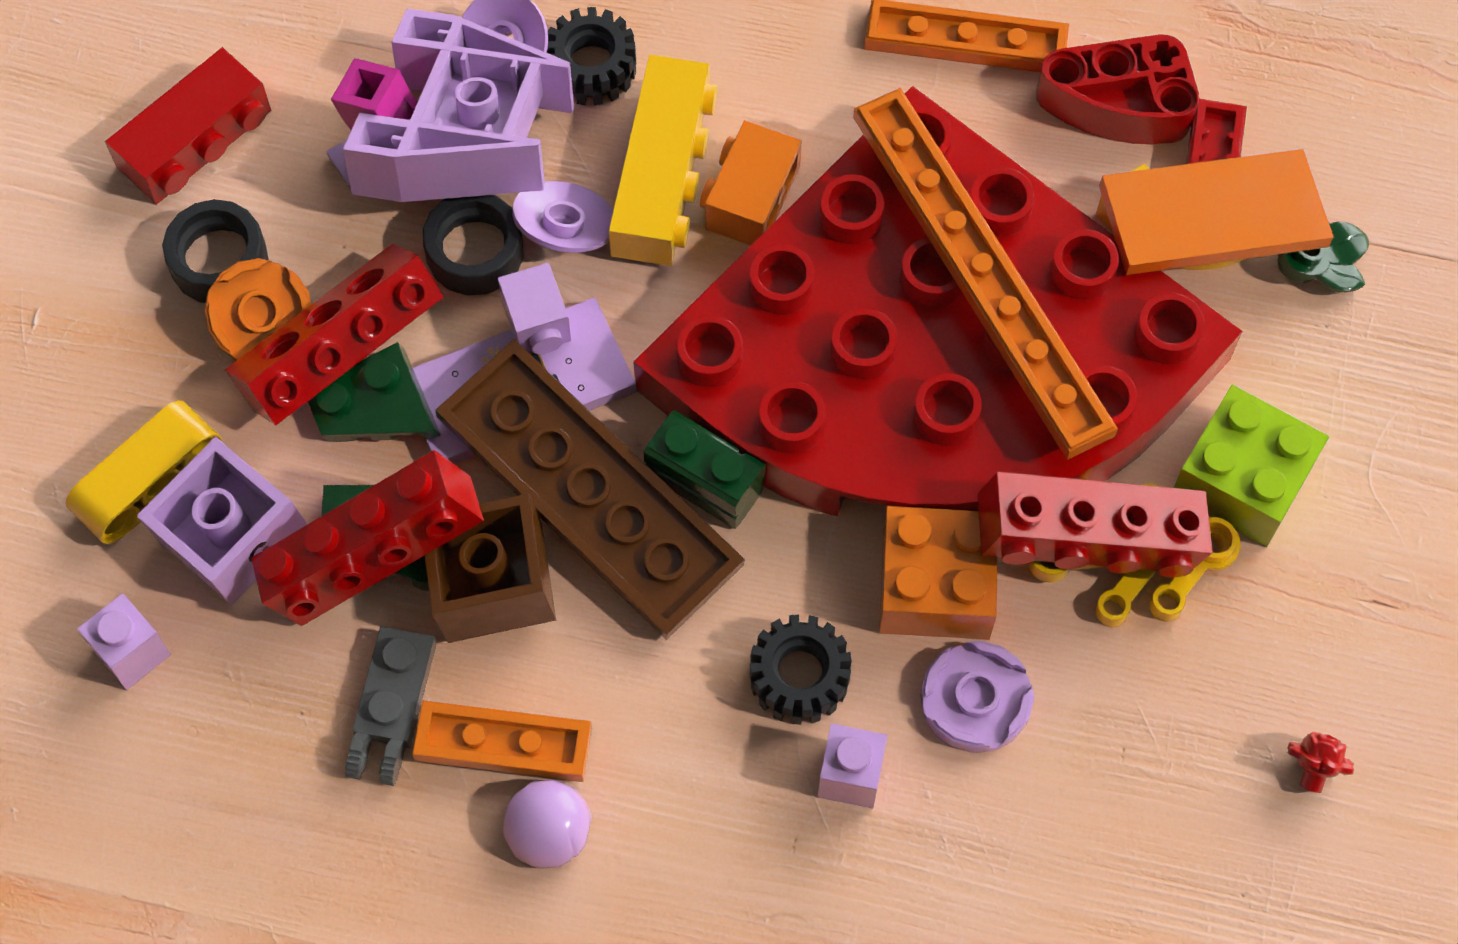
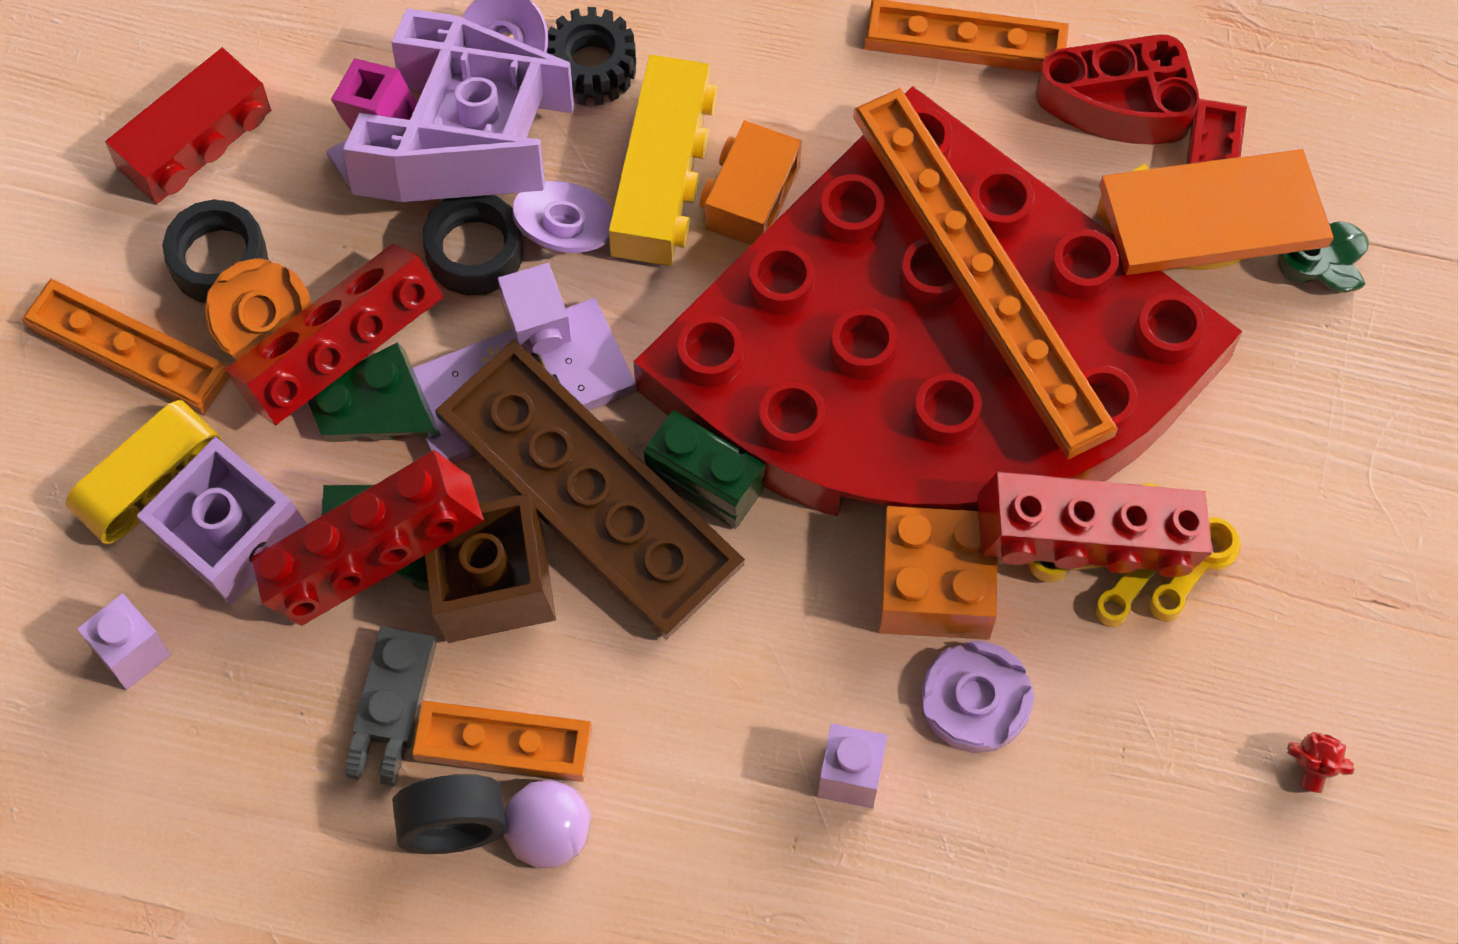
(126, 346): none -> orange tile
(449, 814): none -> black tyre
(804, 637): black tyre -> none
(1251, 463): lime brick -> none

